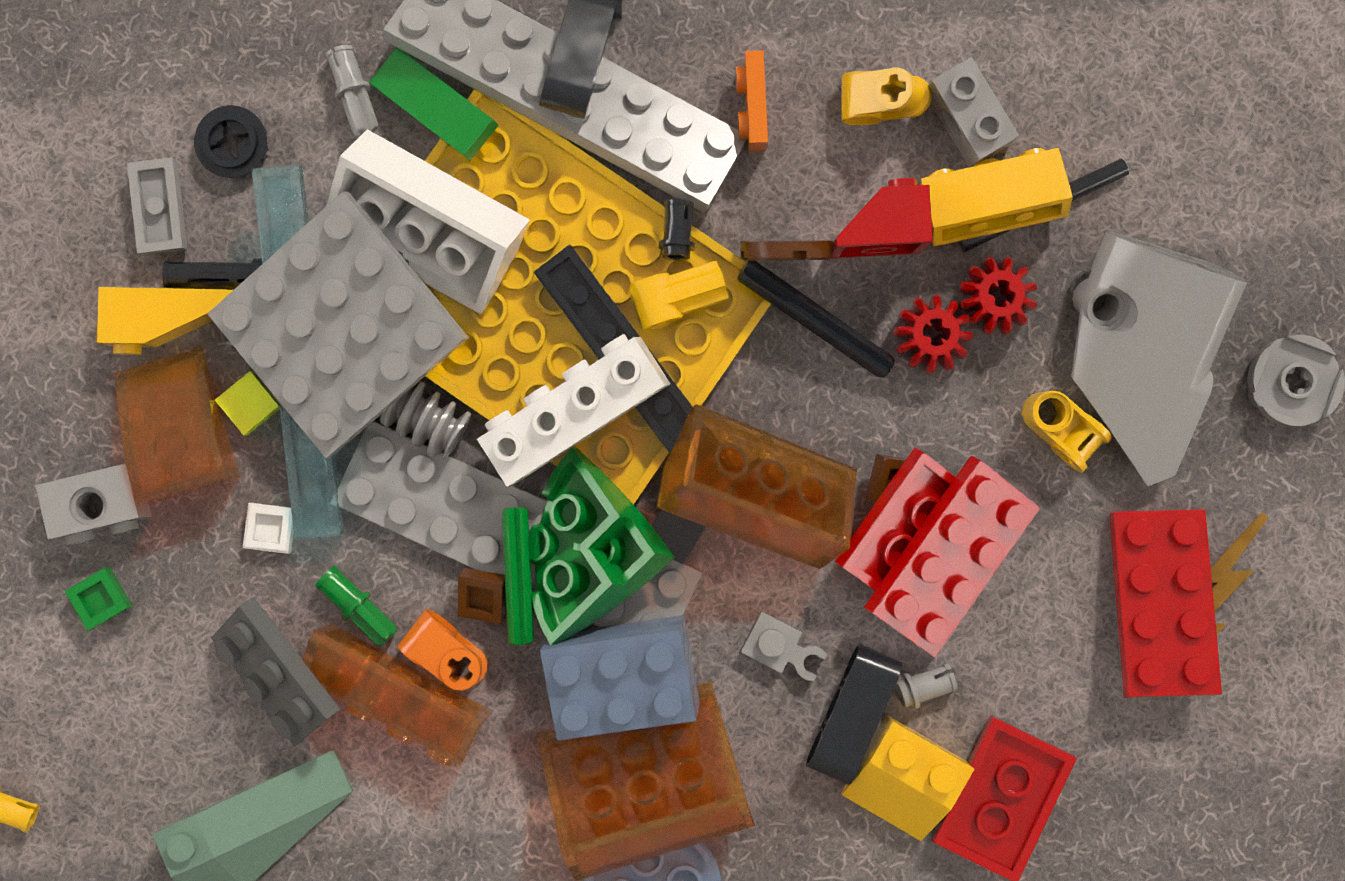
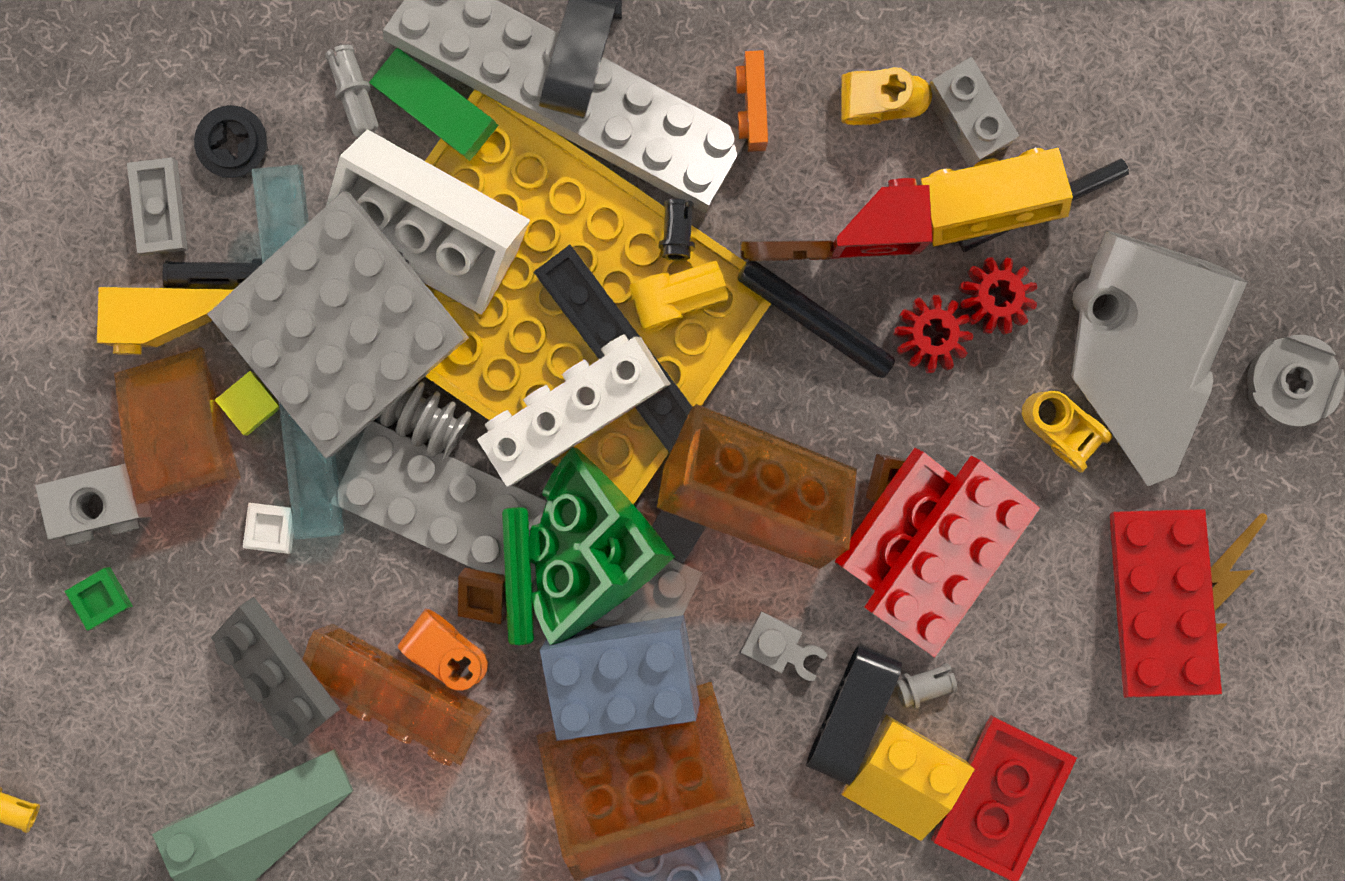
(356, 606): green axle -> none

